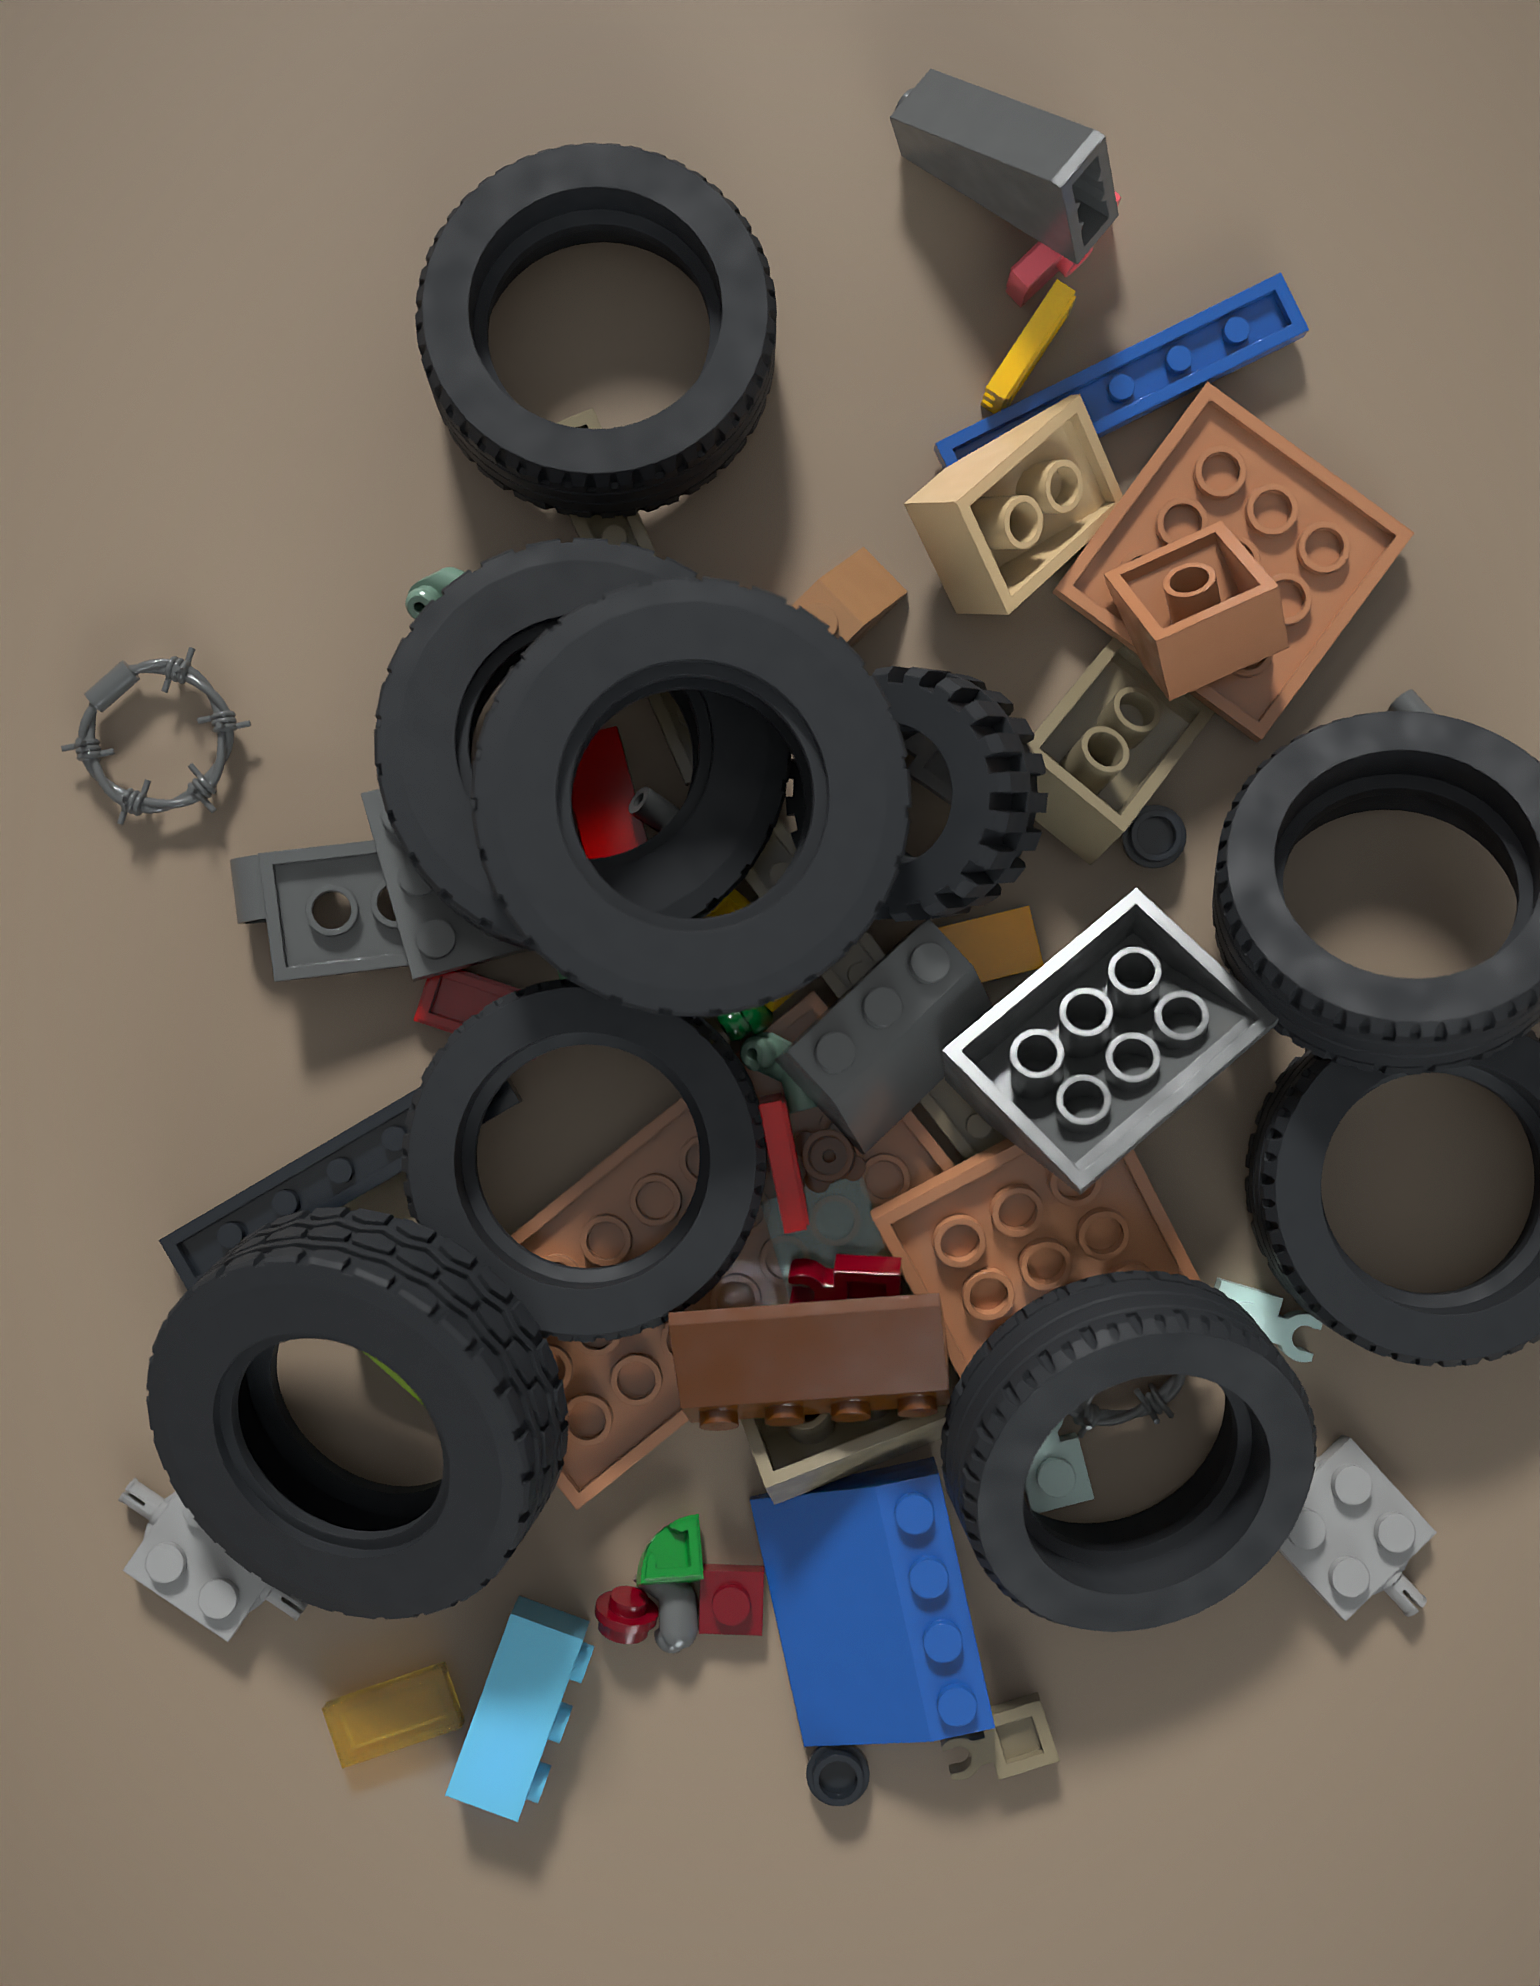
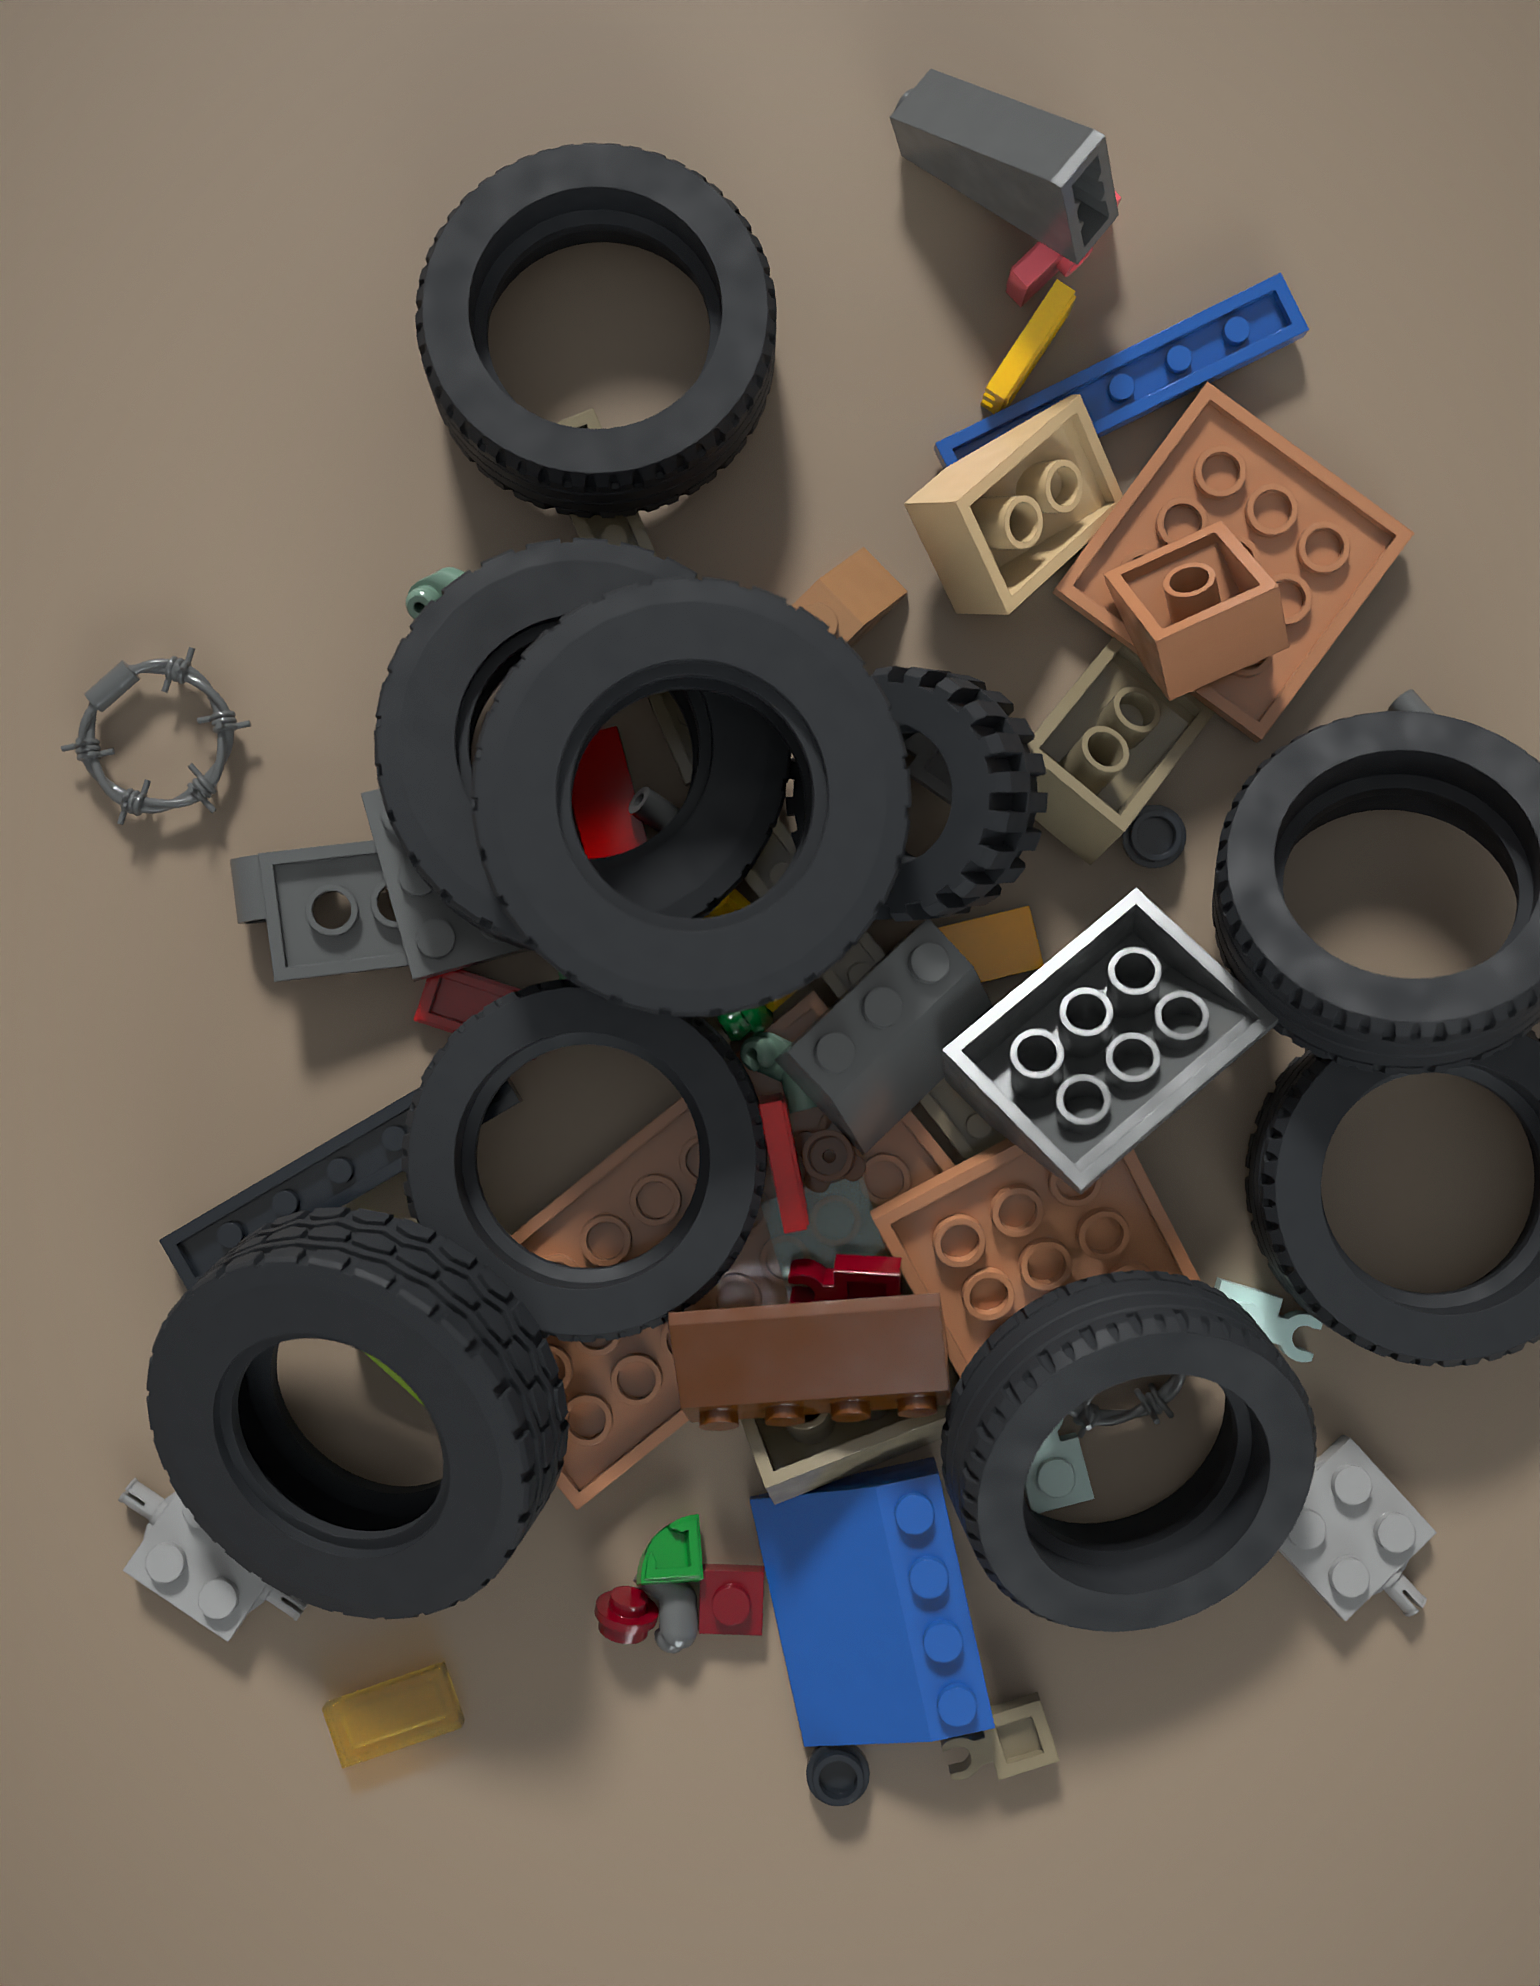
(521, 1709): medium azure brick -> none

